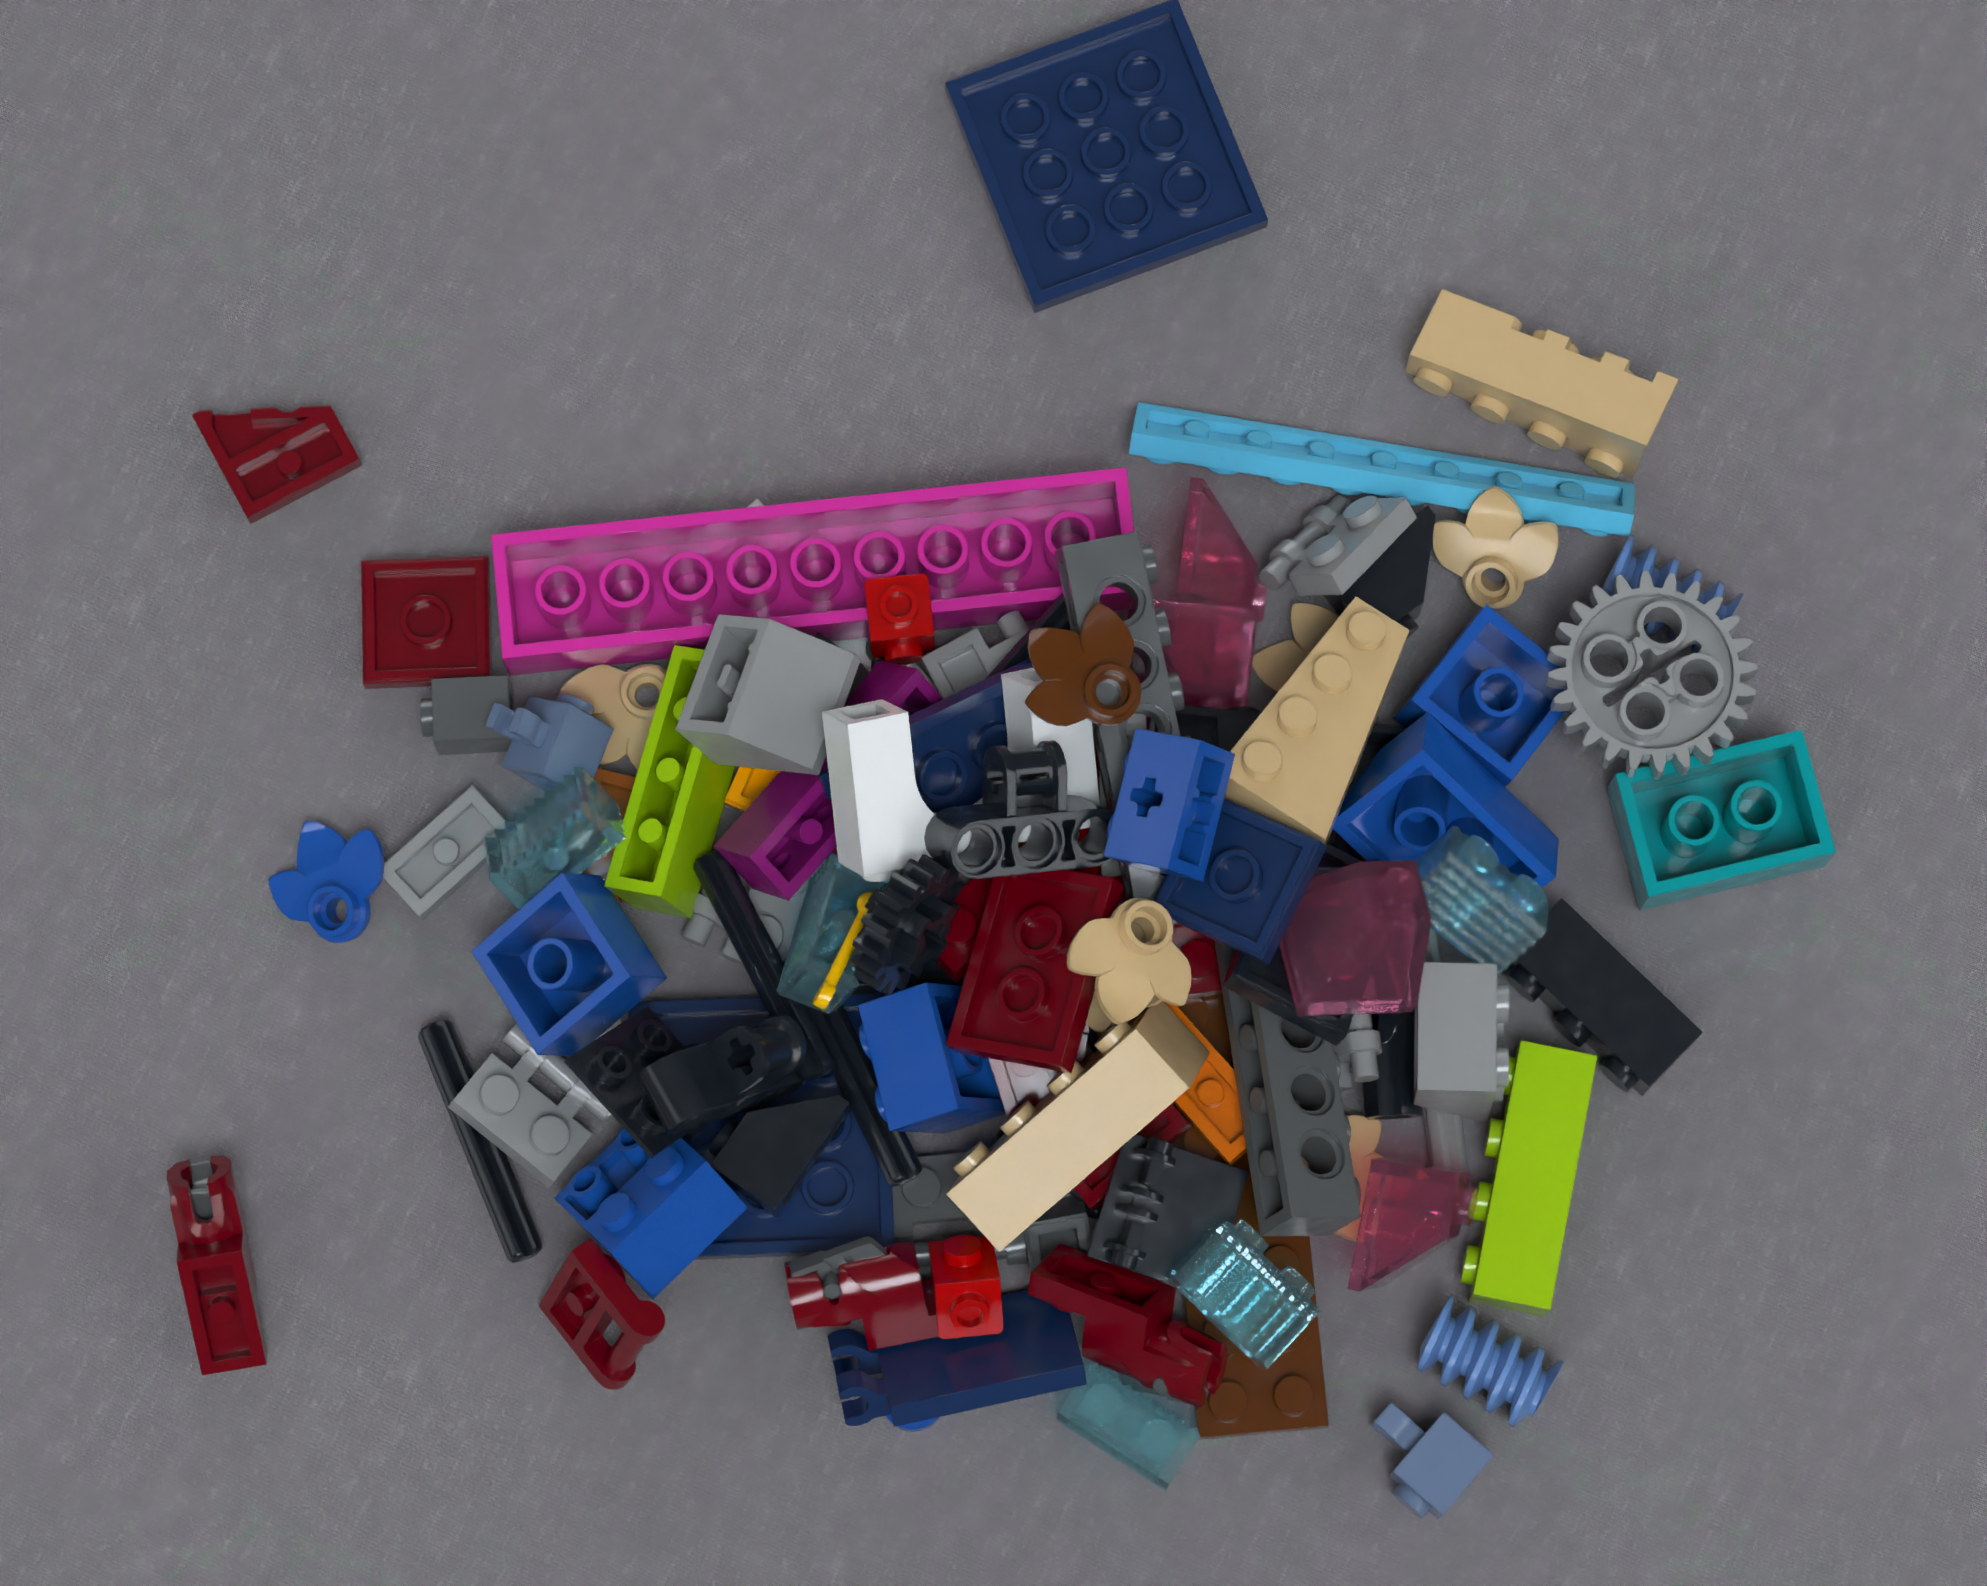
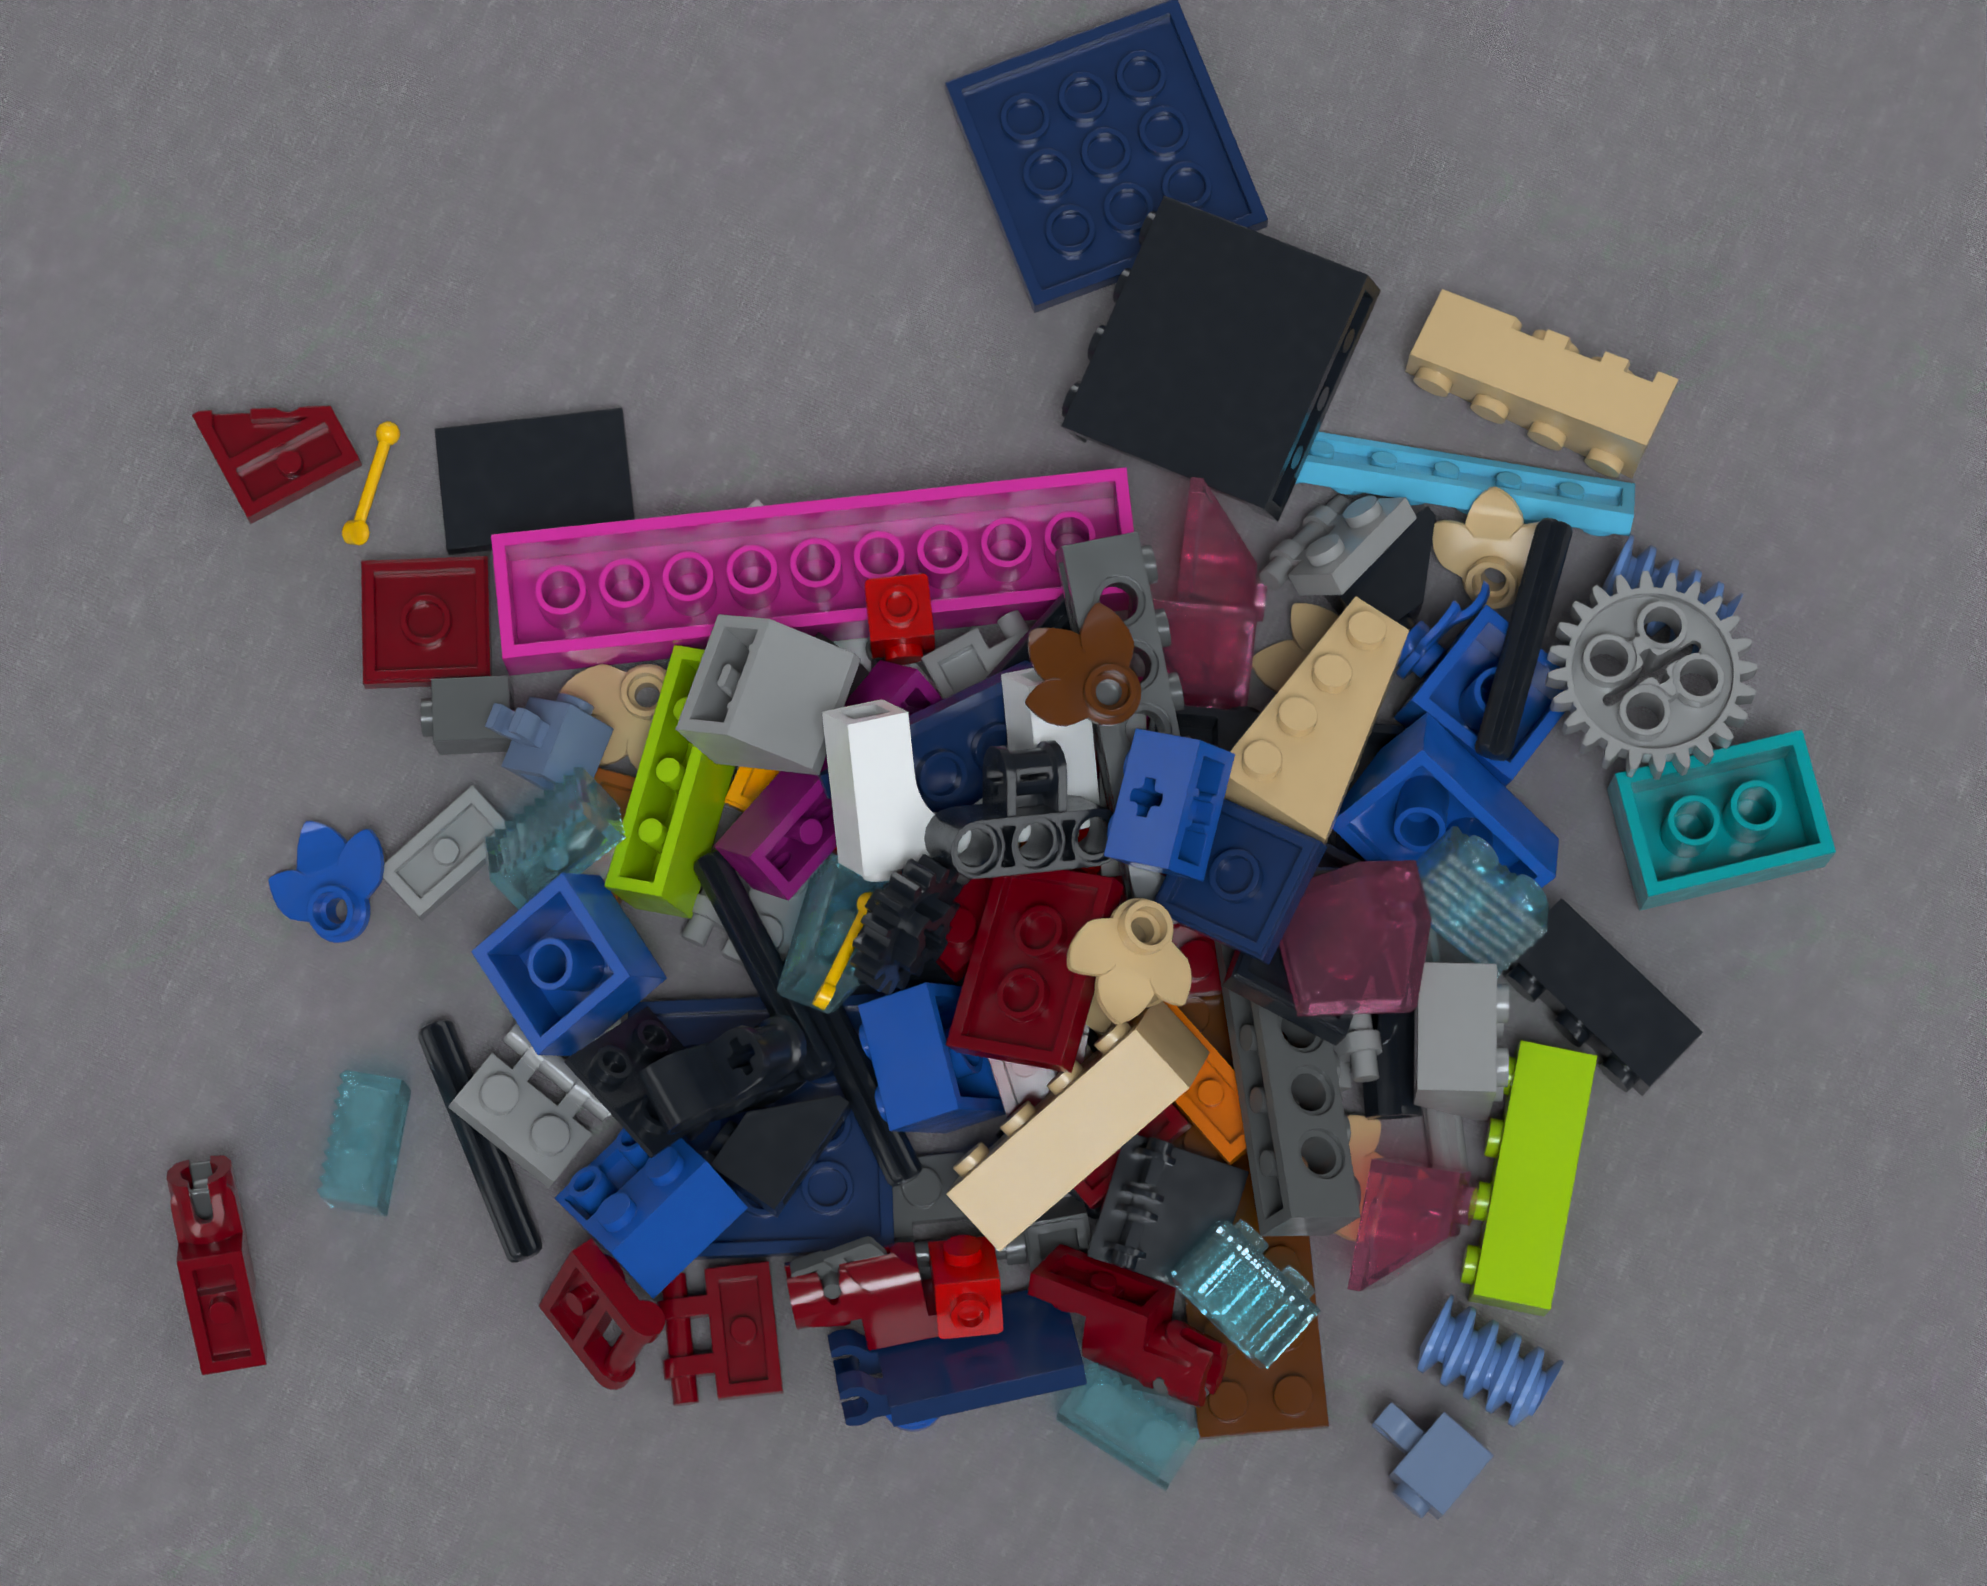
(356, 530): none -> yellow hinge
(365, 1143): none -> clear light blue brick
(532, 476): none -> black tile
(741, 1334): none -> dark red plate
(1220, 355): none -> black panel
(1422, 645): none -> blue plate
(1523, 639): none -> black axle

